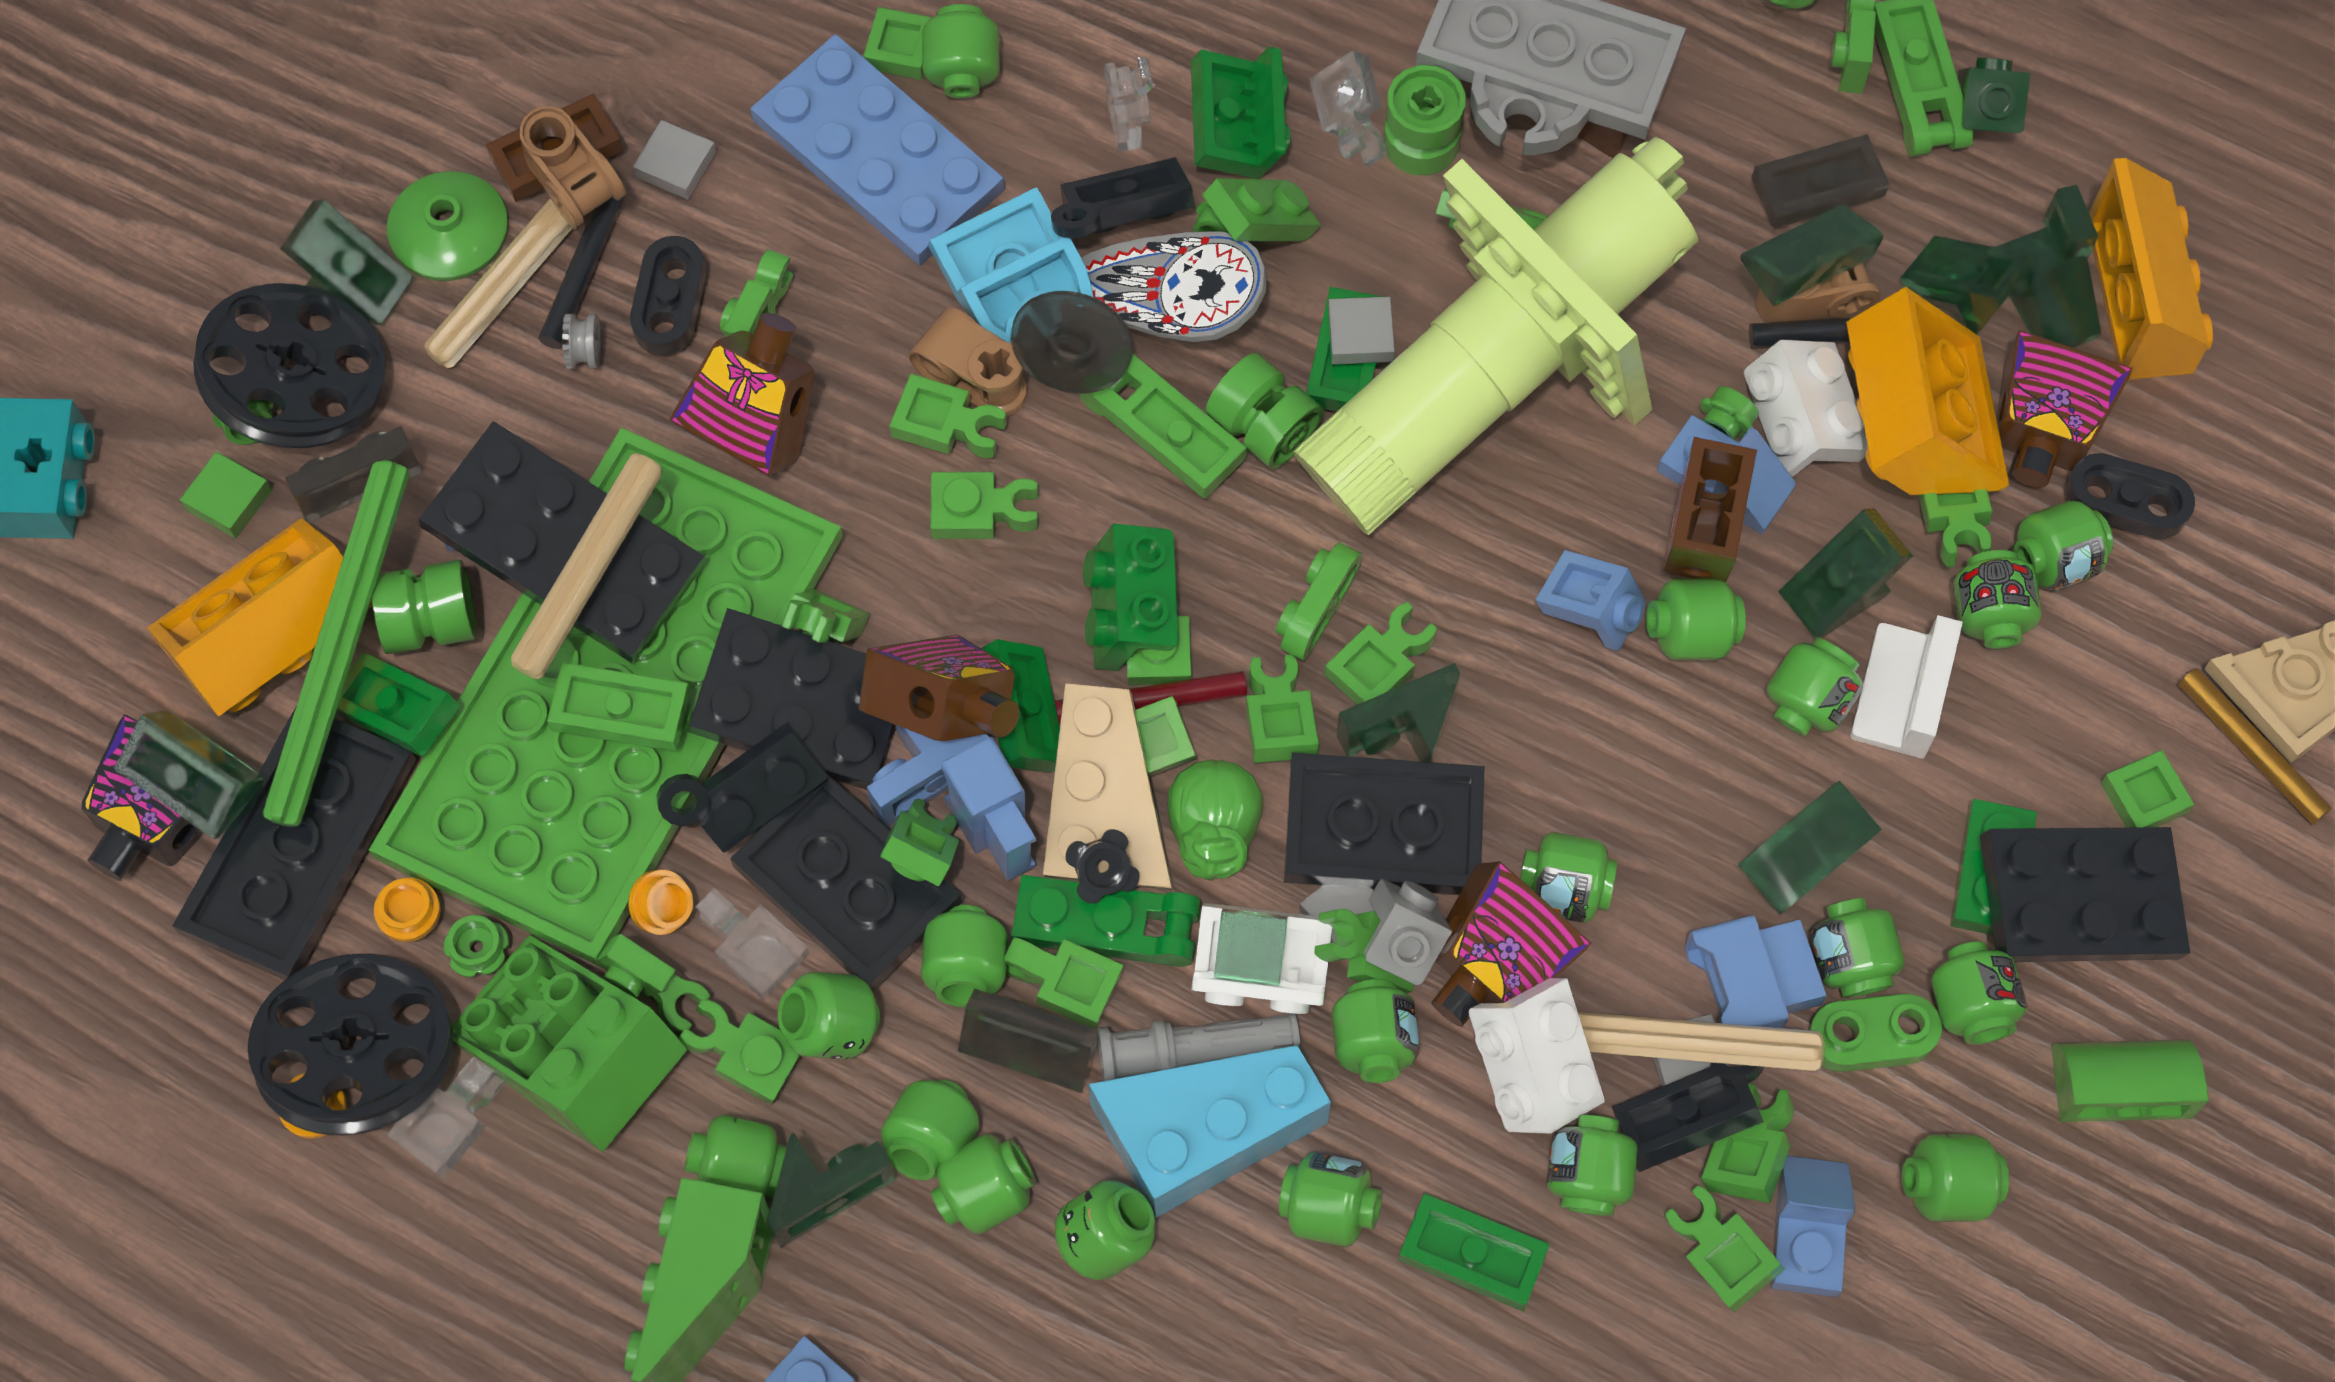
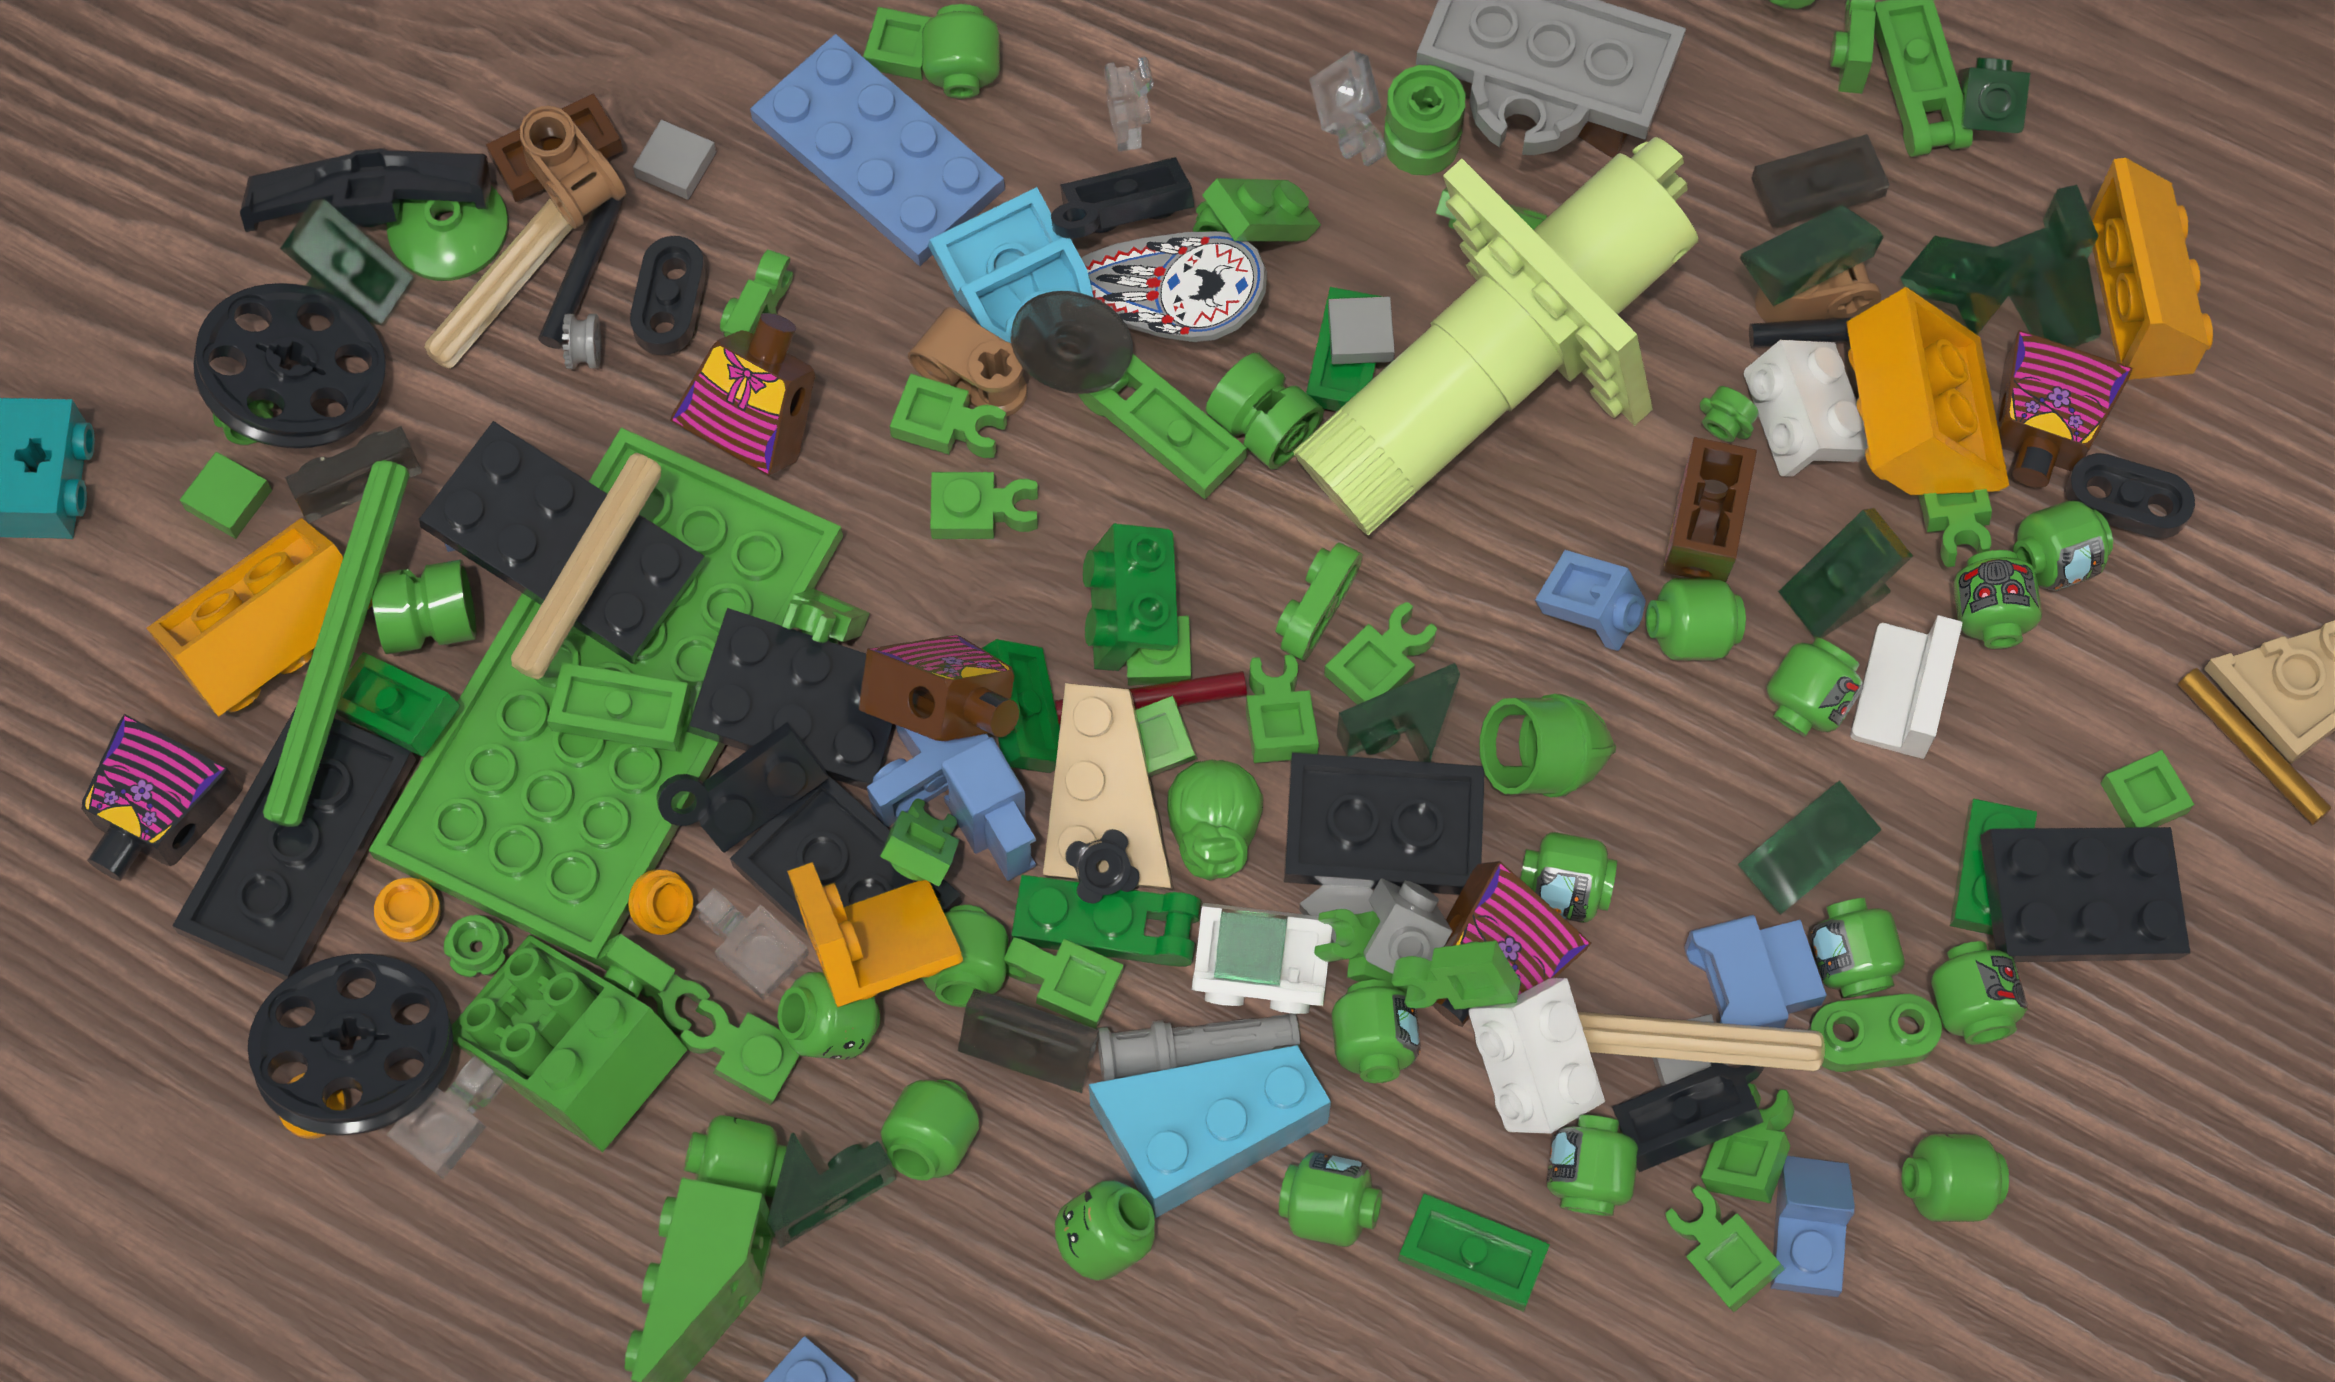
(187, 772): slope -> none
(367, 185): none -> black plate
(876, 939): none -> light orange bracket
(984, 1184): bright green head -> none
(1239, 112): green bracket -> none
(1465, 974): none -> bright green plate
(1559, 745): none -> bright green helmet
(1770, 480): medium blue slope -> none
(2128, 1080): bright green brick -> none

